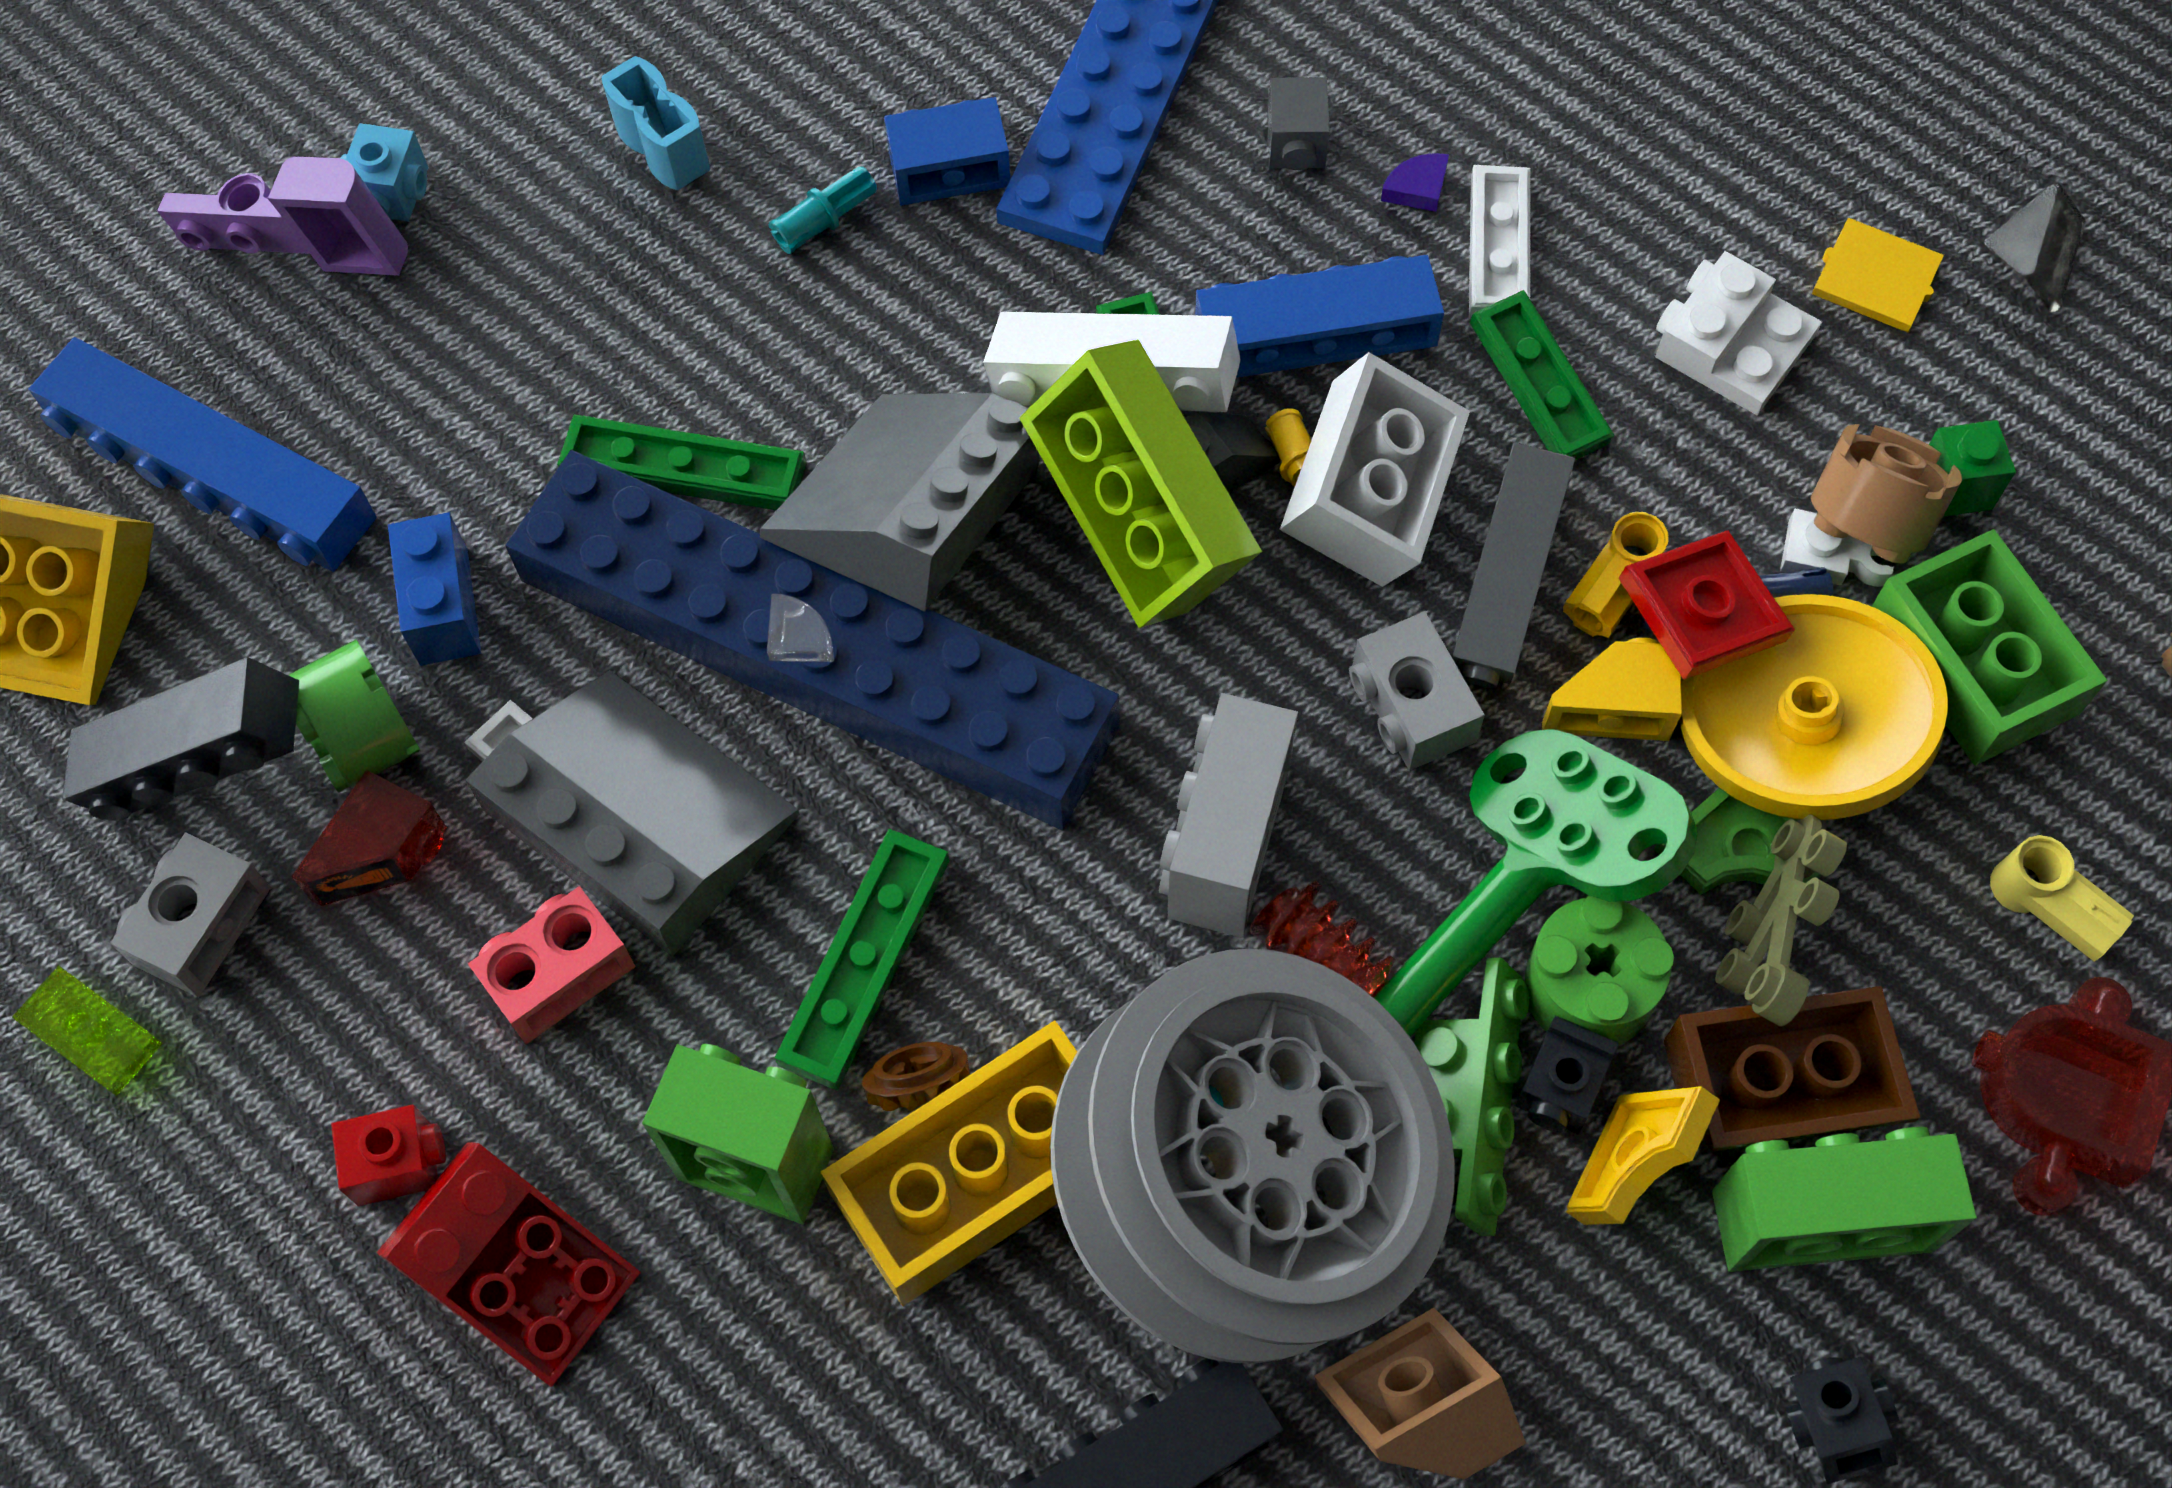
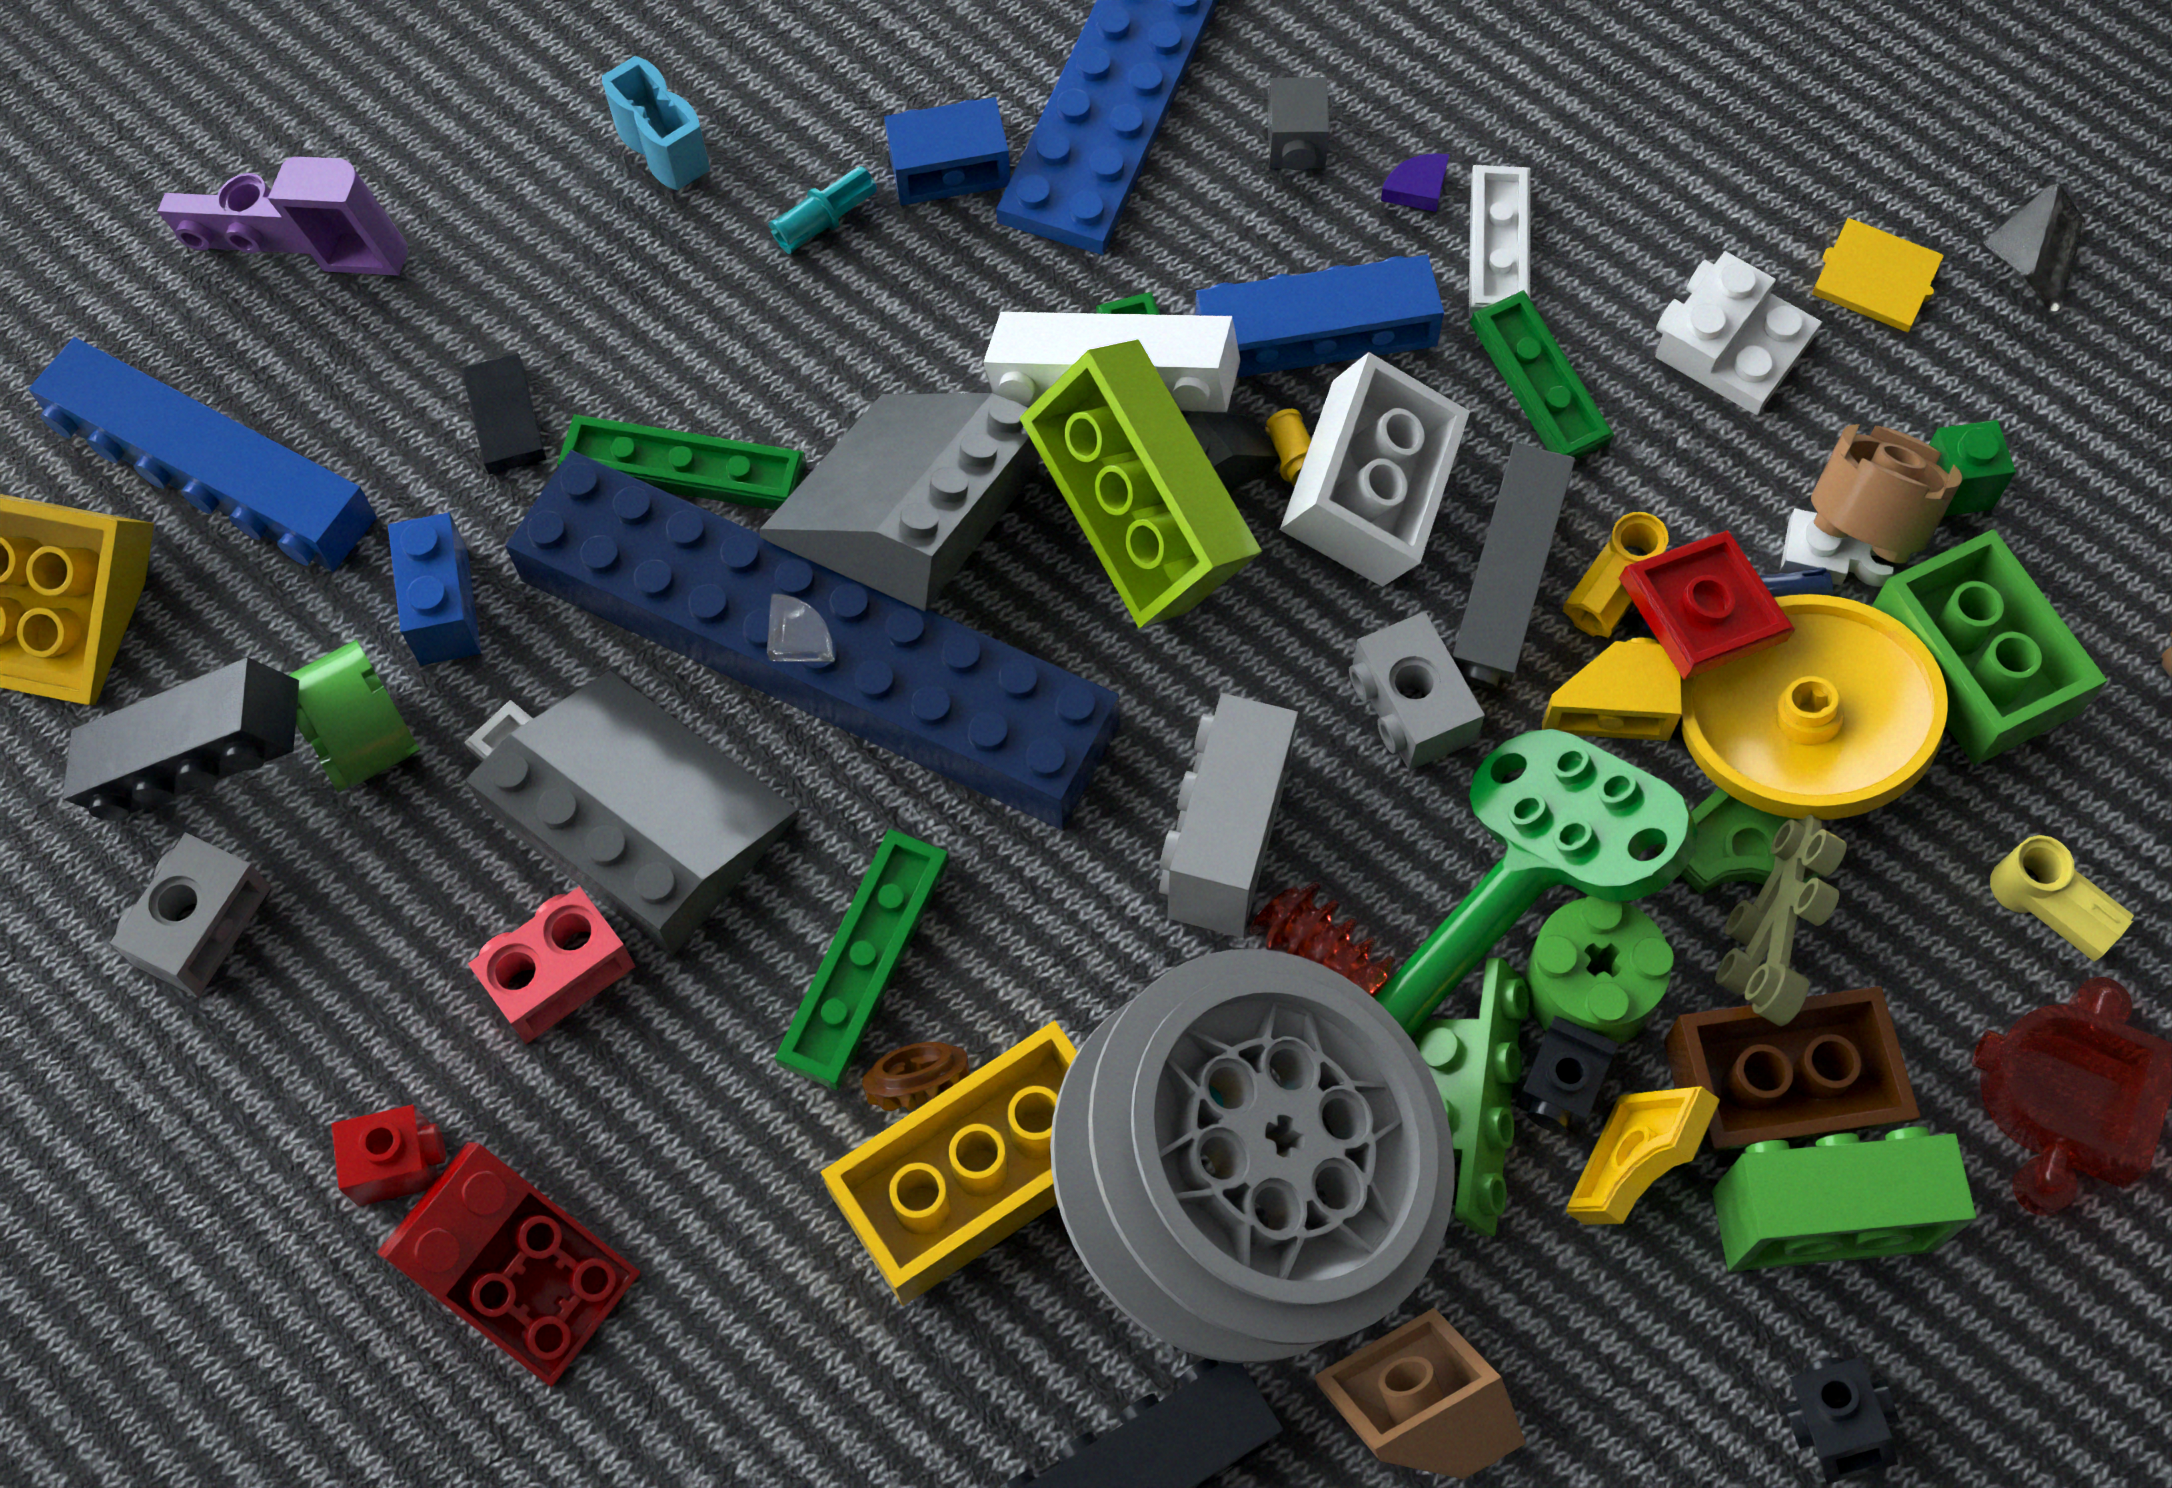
(87, 1030): clear neon green plate -> none
(371, 843): clear red slope -> none
(390, 167): medium azure brick -> none
(503, 413): none -> black tile
(740, 1131): bright green brick -> none

